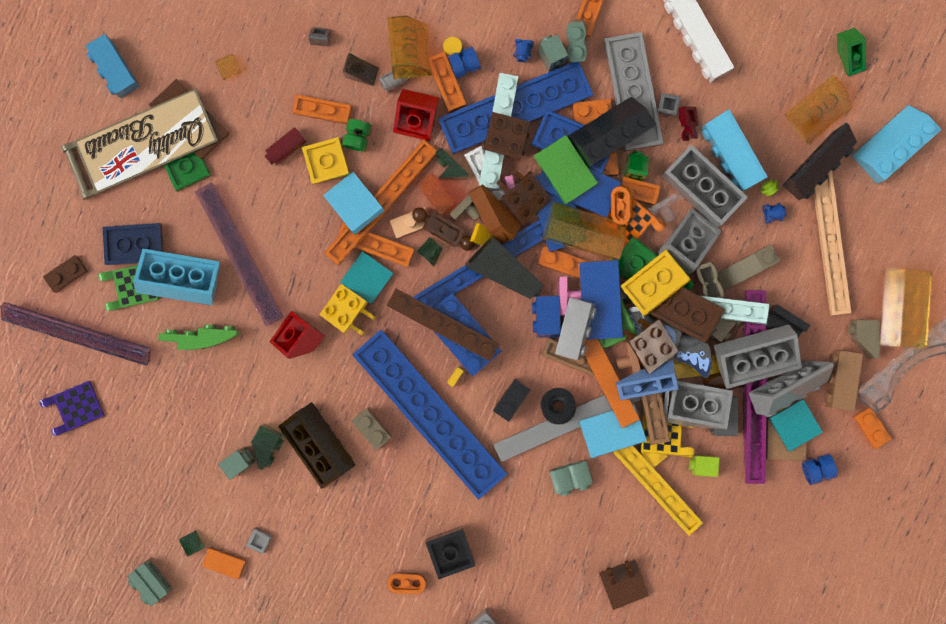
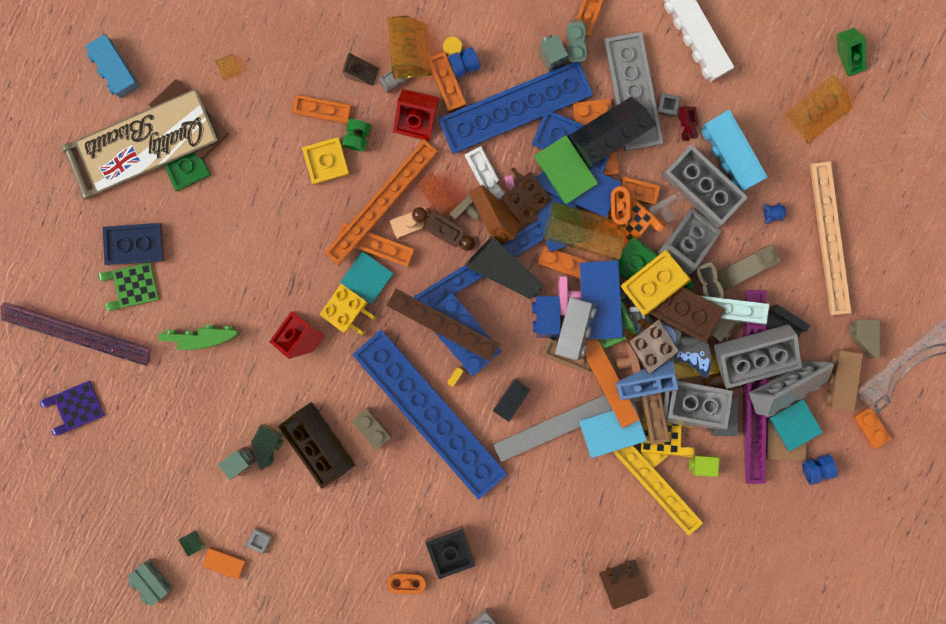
(65, 273): reddish brown plate -> none
(177, 277): medium azure slope -> none
(239, 254): clear purple plate -> none
(284, 146): dark red brick -> none
(319, 36): flat silver slope -> none
(353, 203): medium azure tile -> none
(430, 251): clear green slope -> none
(454, 171): clear green slope -> none
(480, 234): yellow tile -> none
(503, 105): light aqua plate -> none
(506, 135): reddish brown plate -> none
(523, 50): blue brick -> none
(555, 395): black tyre -> none
(571, 477): sand green brick -> none
(636, 166): green slope -> none
(769, 187): lime plate -> none
(820, 162): black slope -> none
(895, 143): medium azure slope -> none
(905, 308): clear yellow slope -> none

